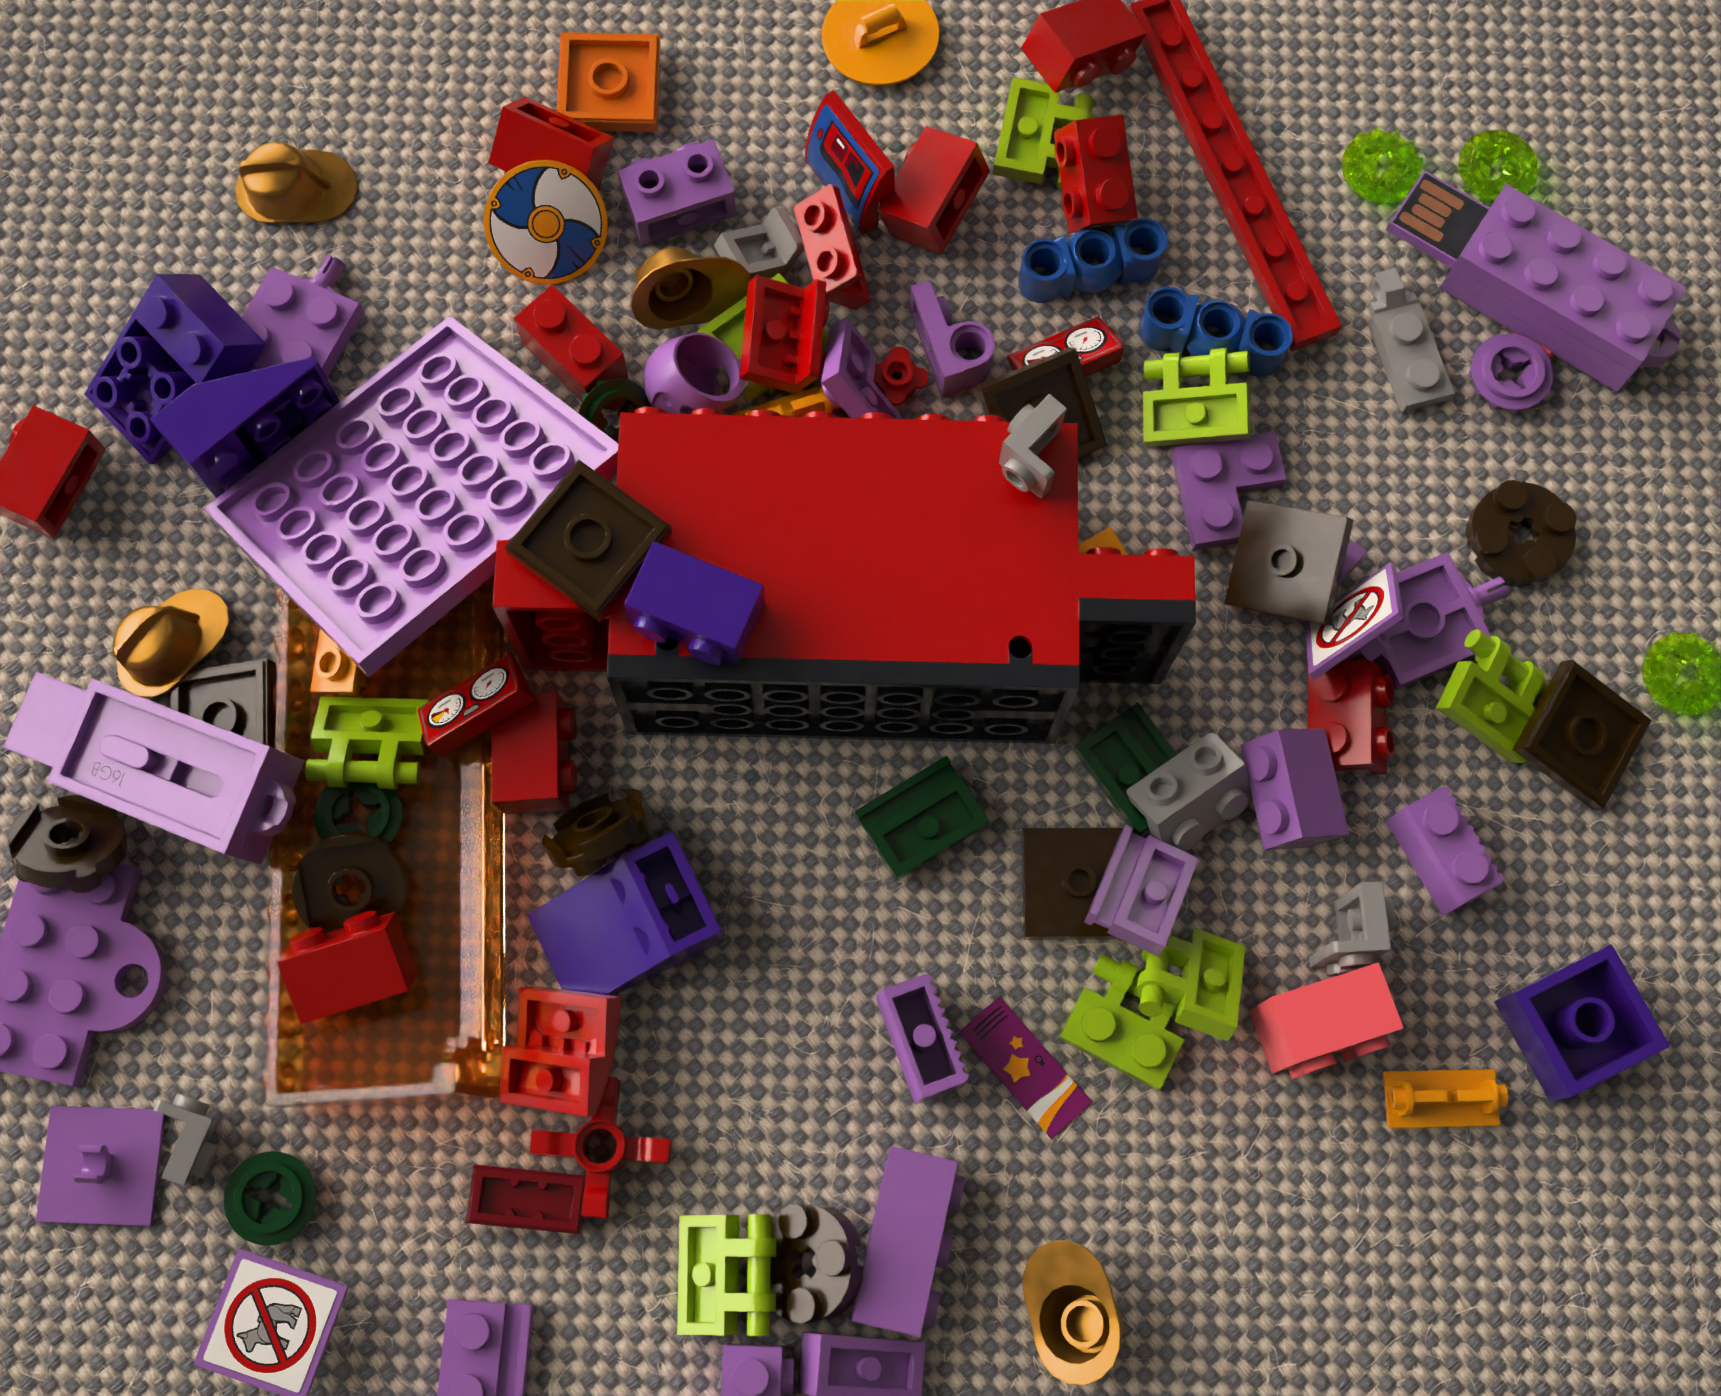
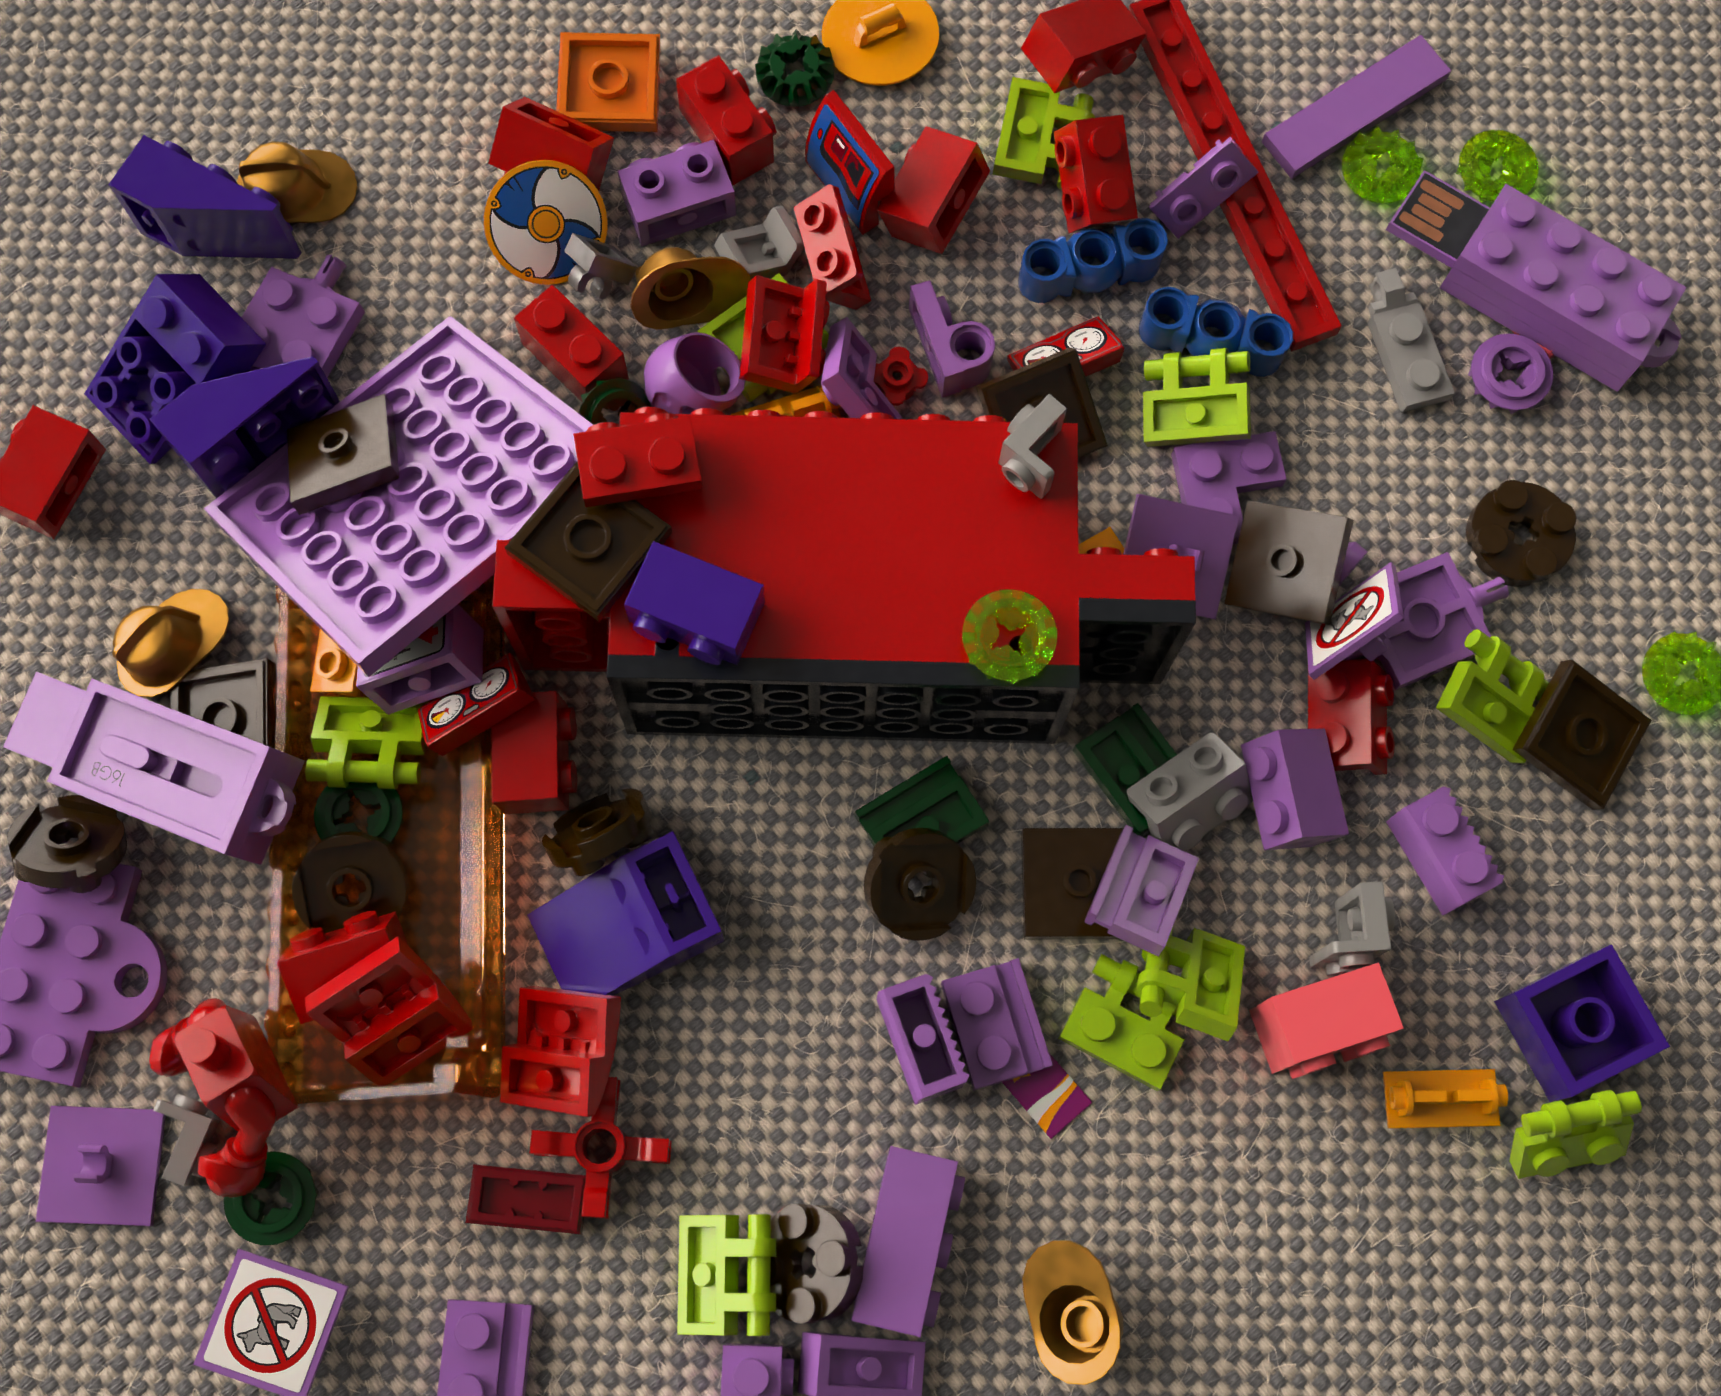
(199, 207): none -> dark purple slope
(235, 1081): none -> red torso
(342, 454): none -> dark brown plate
(388, 1012): none -> red slope
(431, 666): none -> medium lavender brick
(598, 262): none -> flat silver tile
(637, 459): none -> red bracket
(720, 109): none -> red brick
(799, 87): none -> dark green gear
(893, 866): none -> dark brown plate
(996, 1024): none -> medium lavender plate
(1013, 610): none -> clear neon green gear
(1191, 533): none -> medium lavender piece
(1204, 188): none -> medium lavender hinge
(1356, 106): none -> medium lavender tile
(1574, 1134): none -> lime plate

